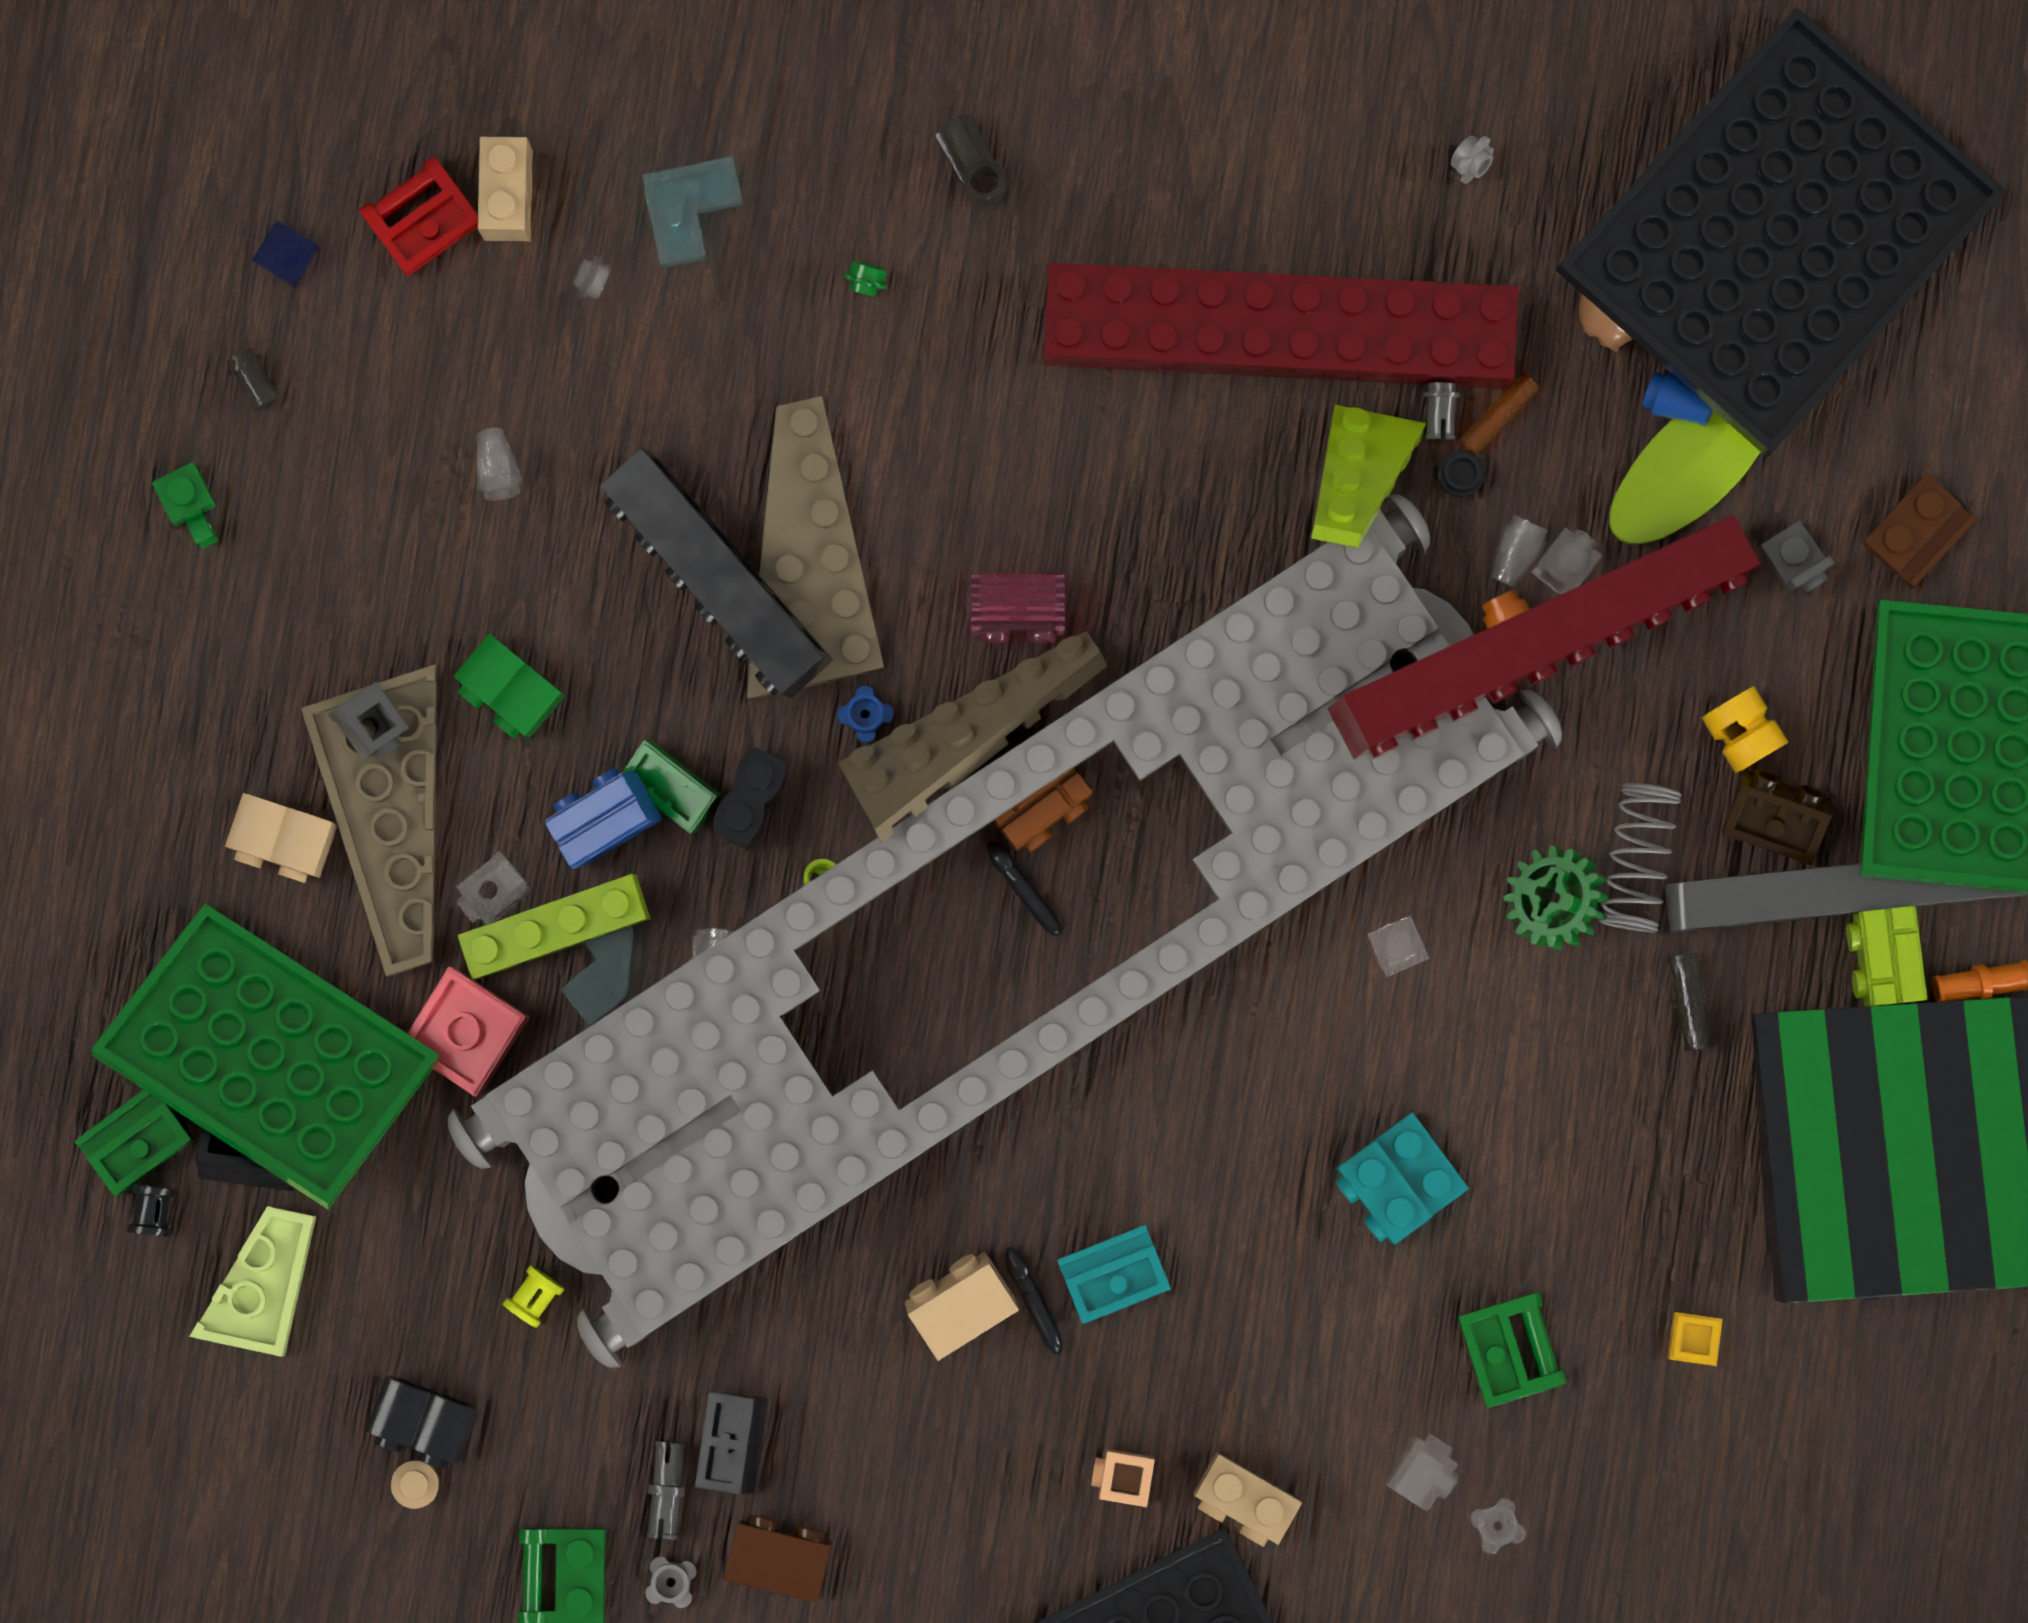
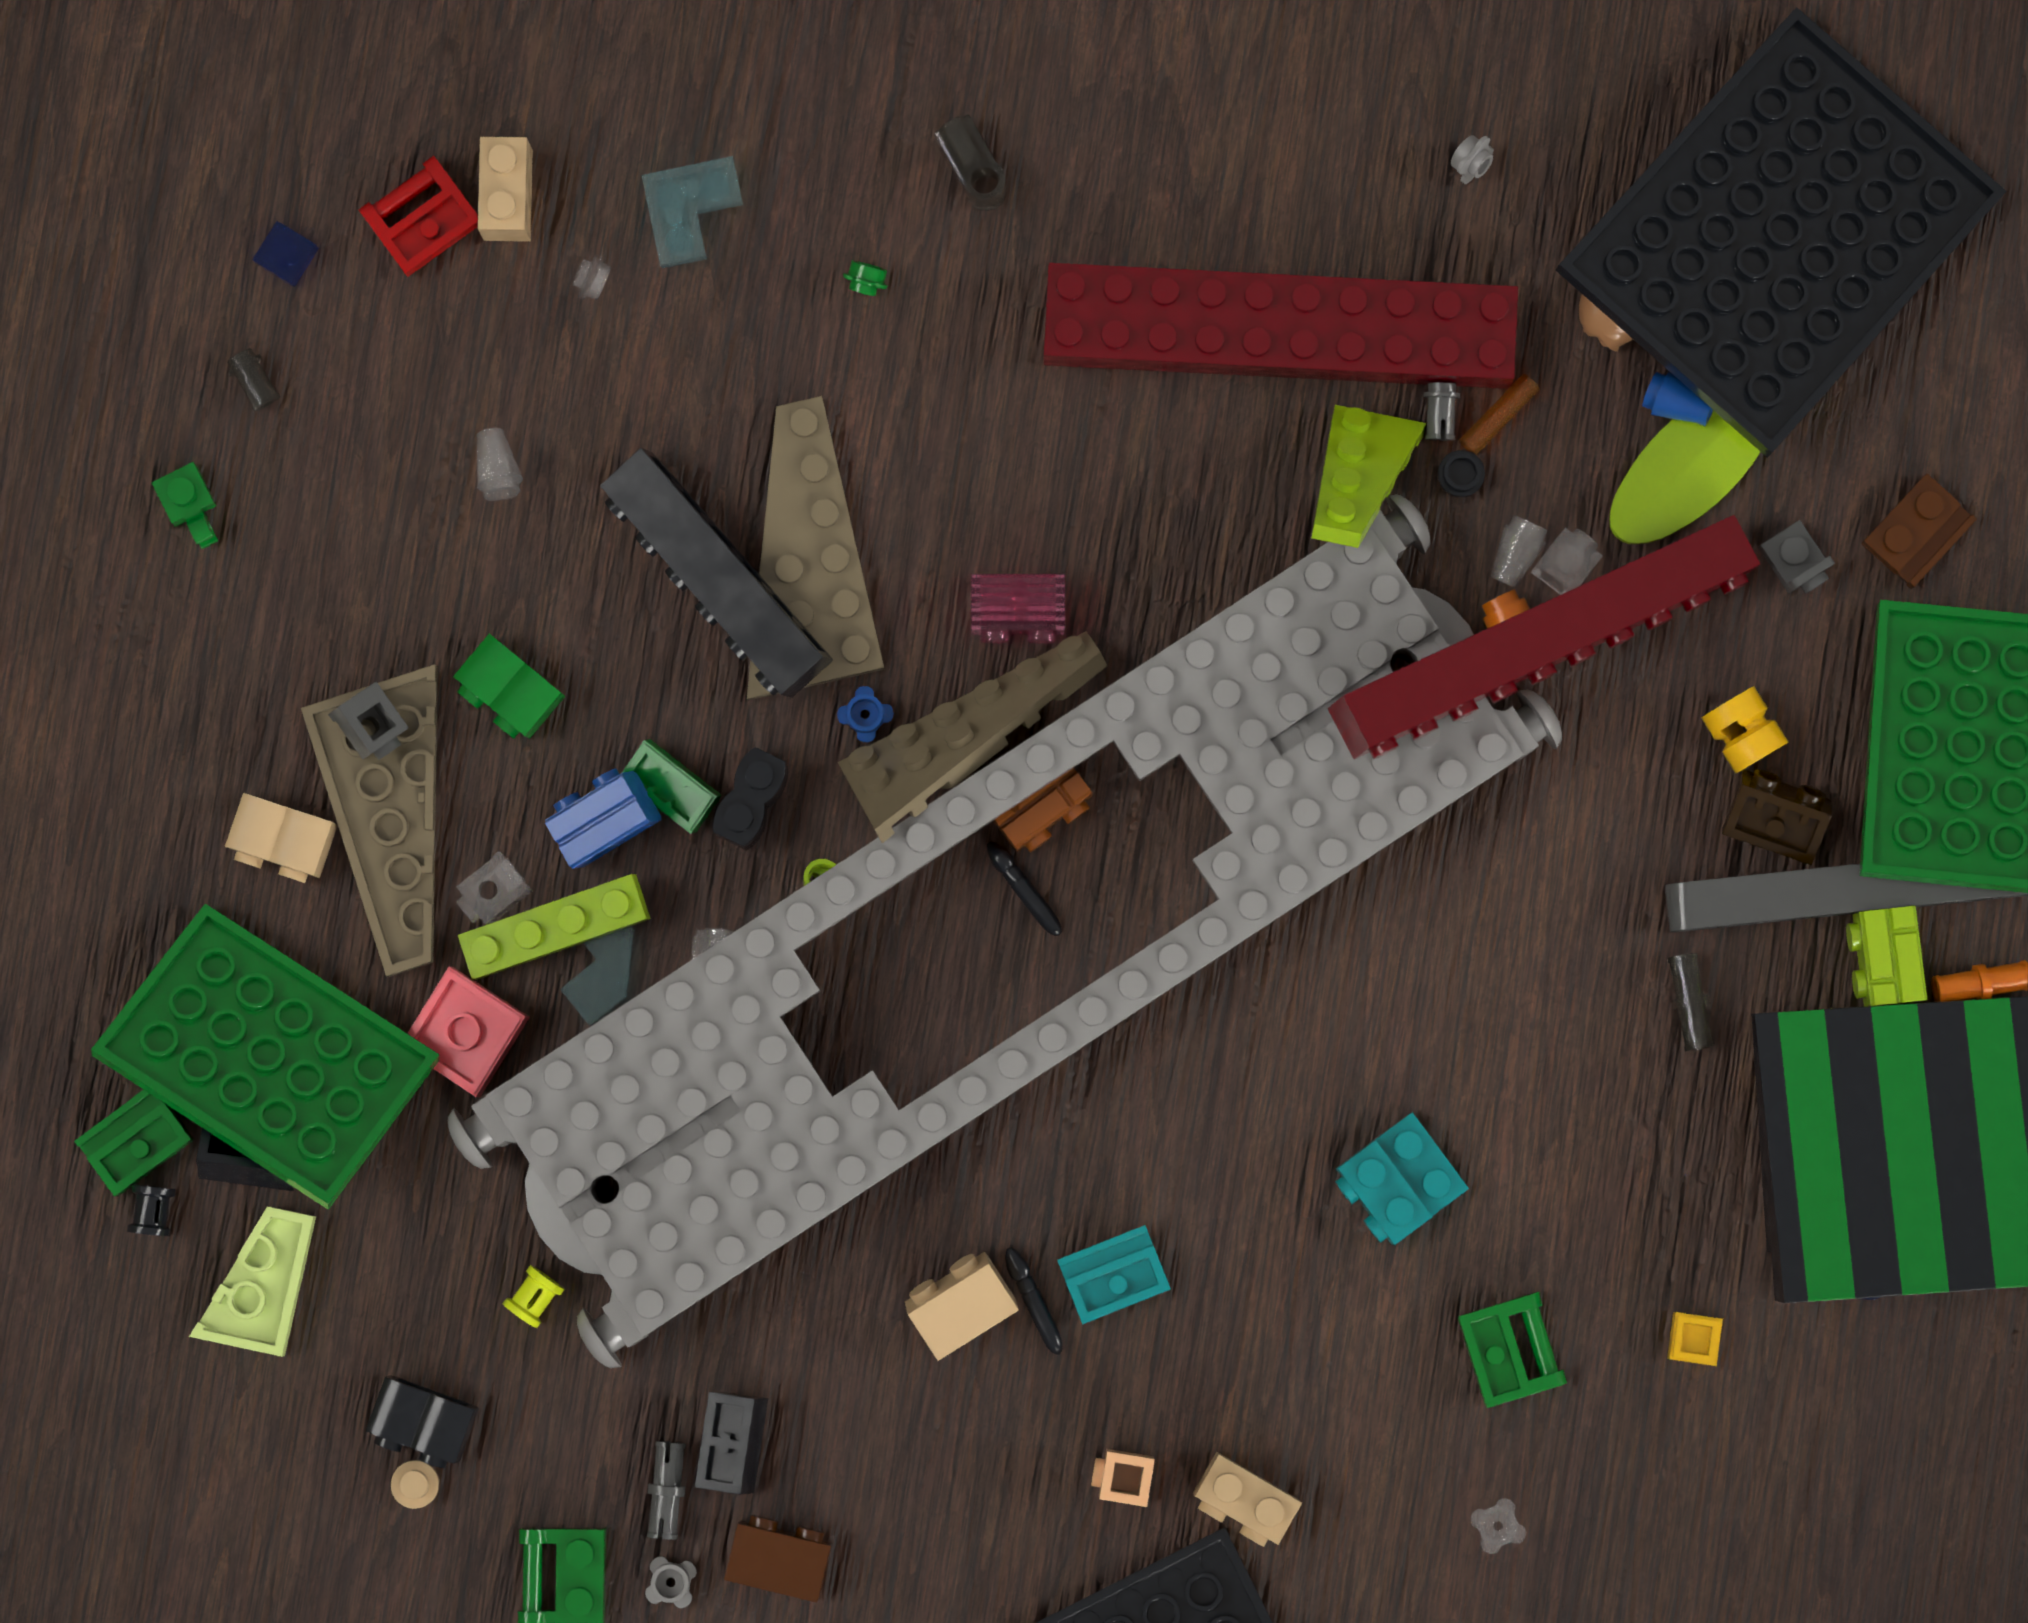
(1397, 946): clear plate -> none
(1424, 1472): clear brick -> none
(1547, 917): green gear -> none
(1643, 793): light grey piece -> none

